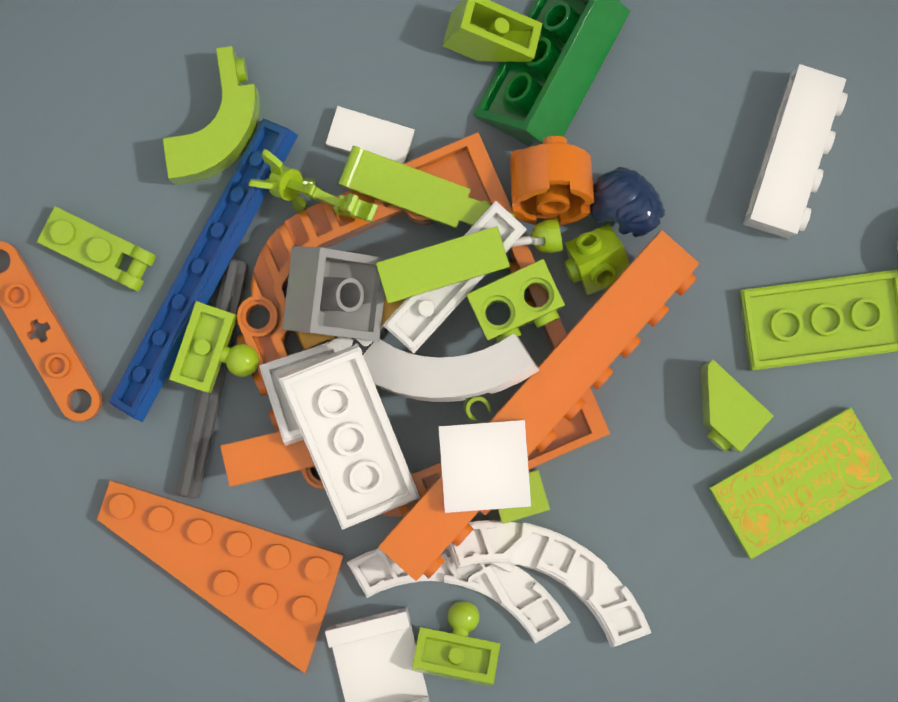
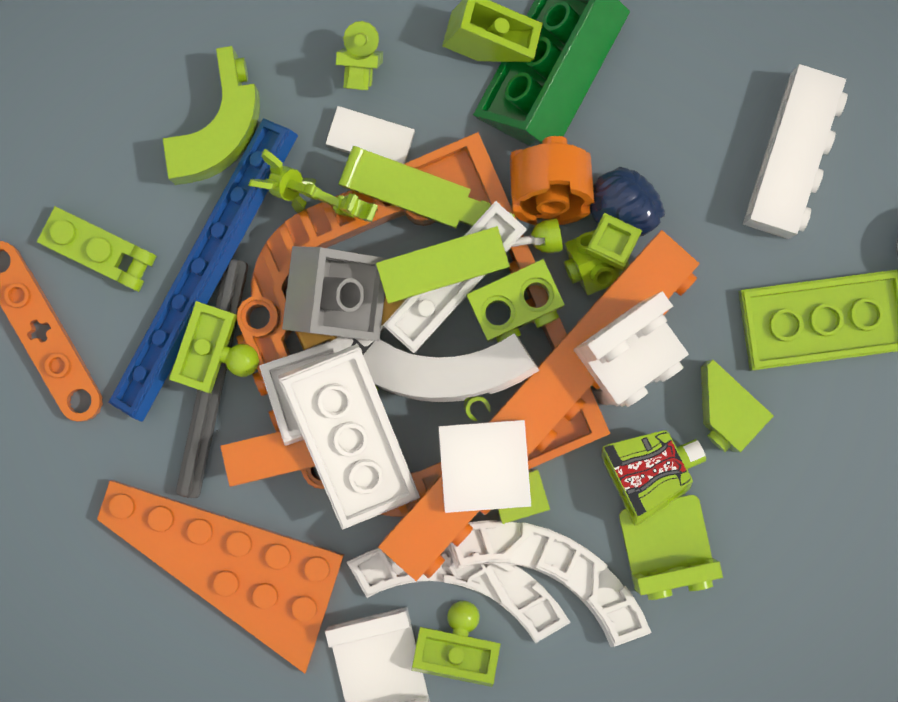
(359, 55): none -> lime hips
(613, 241): none -> lime tile
(633, 352): none -> white bracket
(651, 471): none -> torso
(670, 550): none -> lime bracket
(800, 483): lime tile -> none

